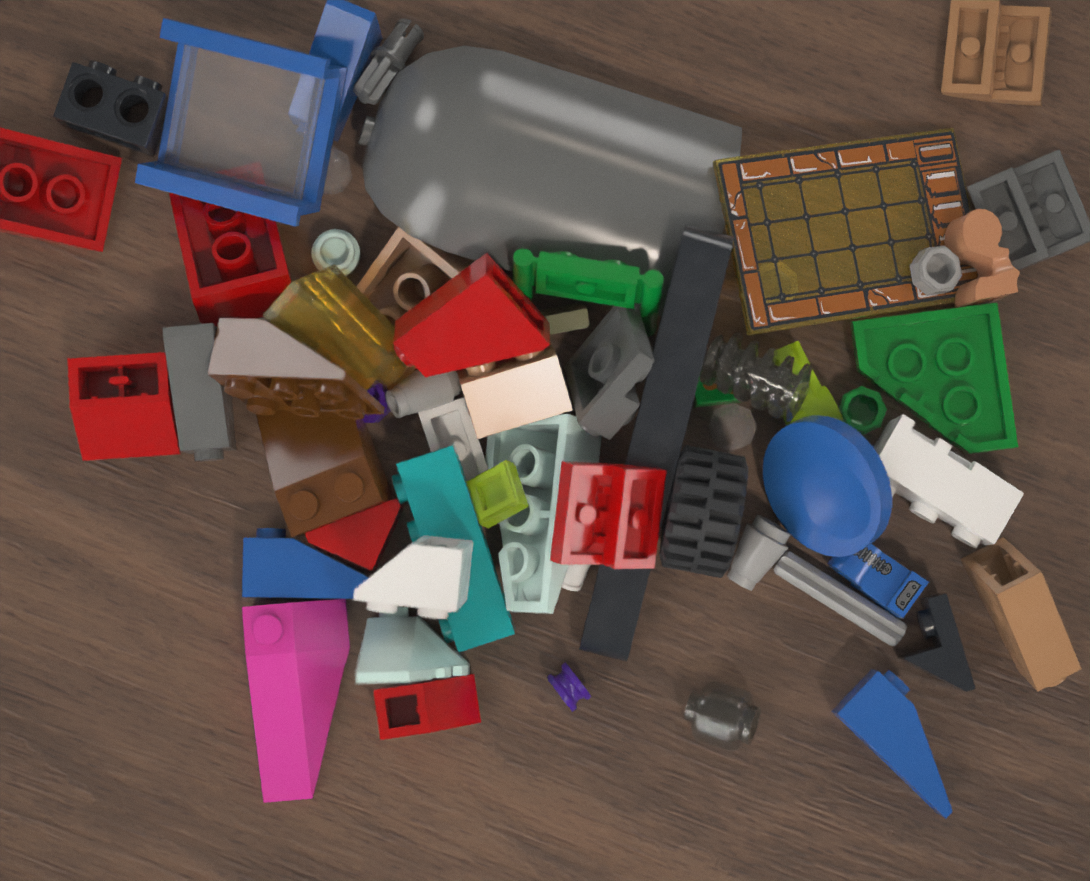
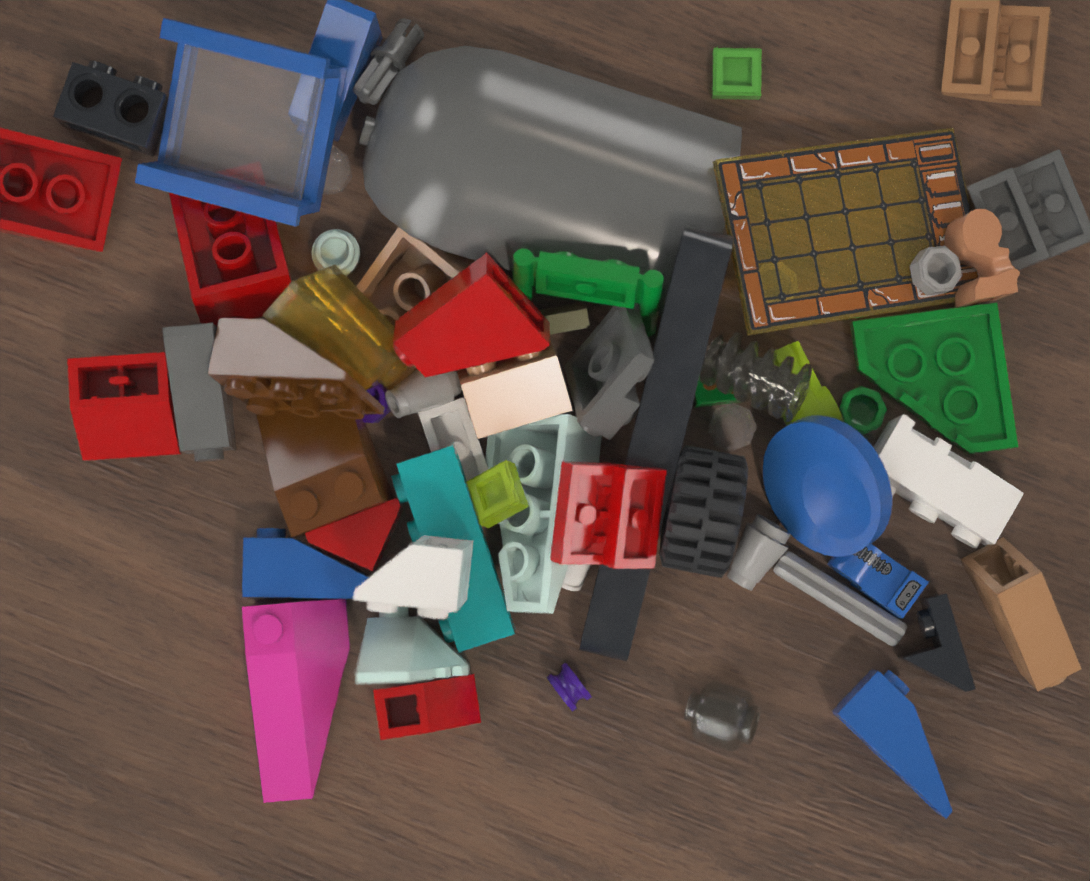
(736, 73): none -> bright green tile

